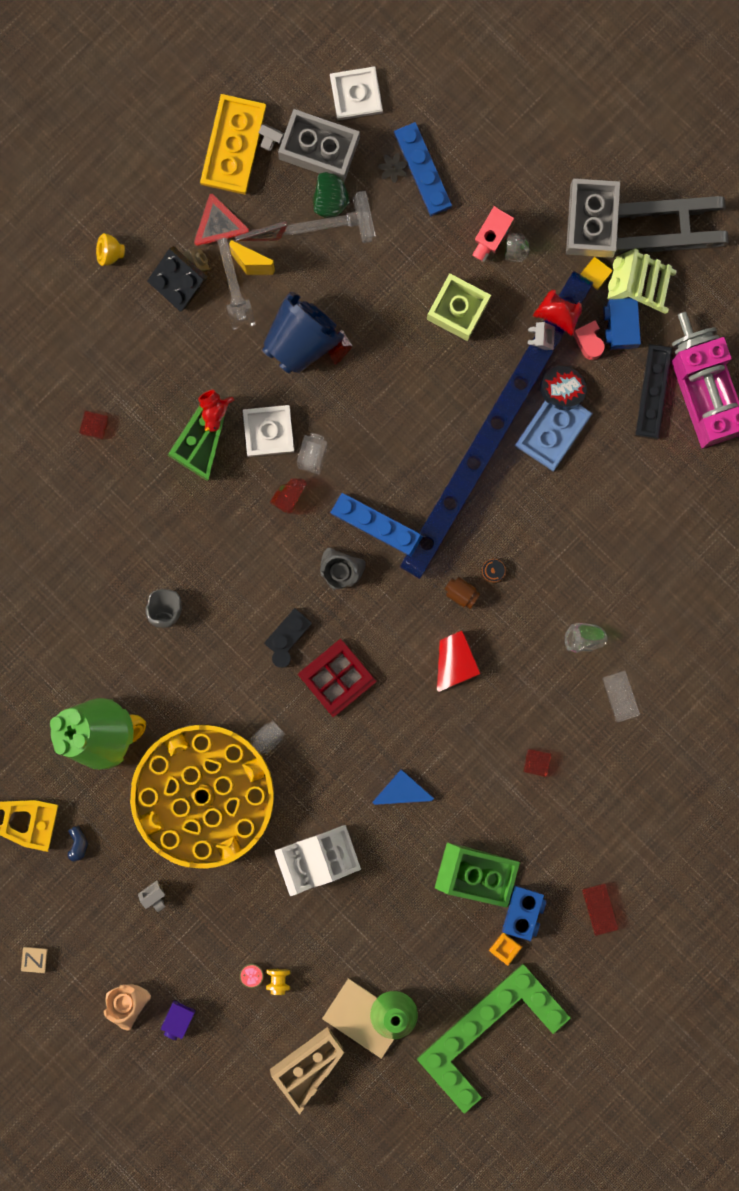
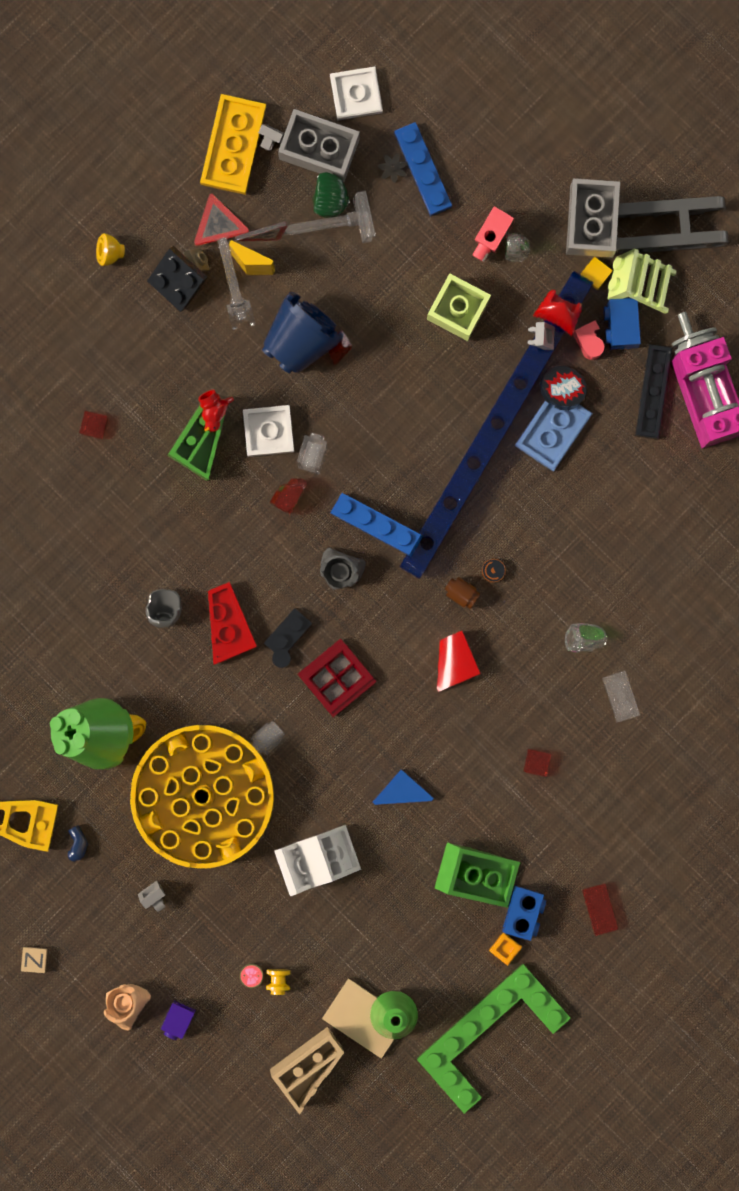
(228, 625): none -> red wing

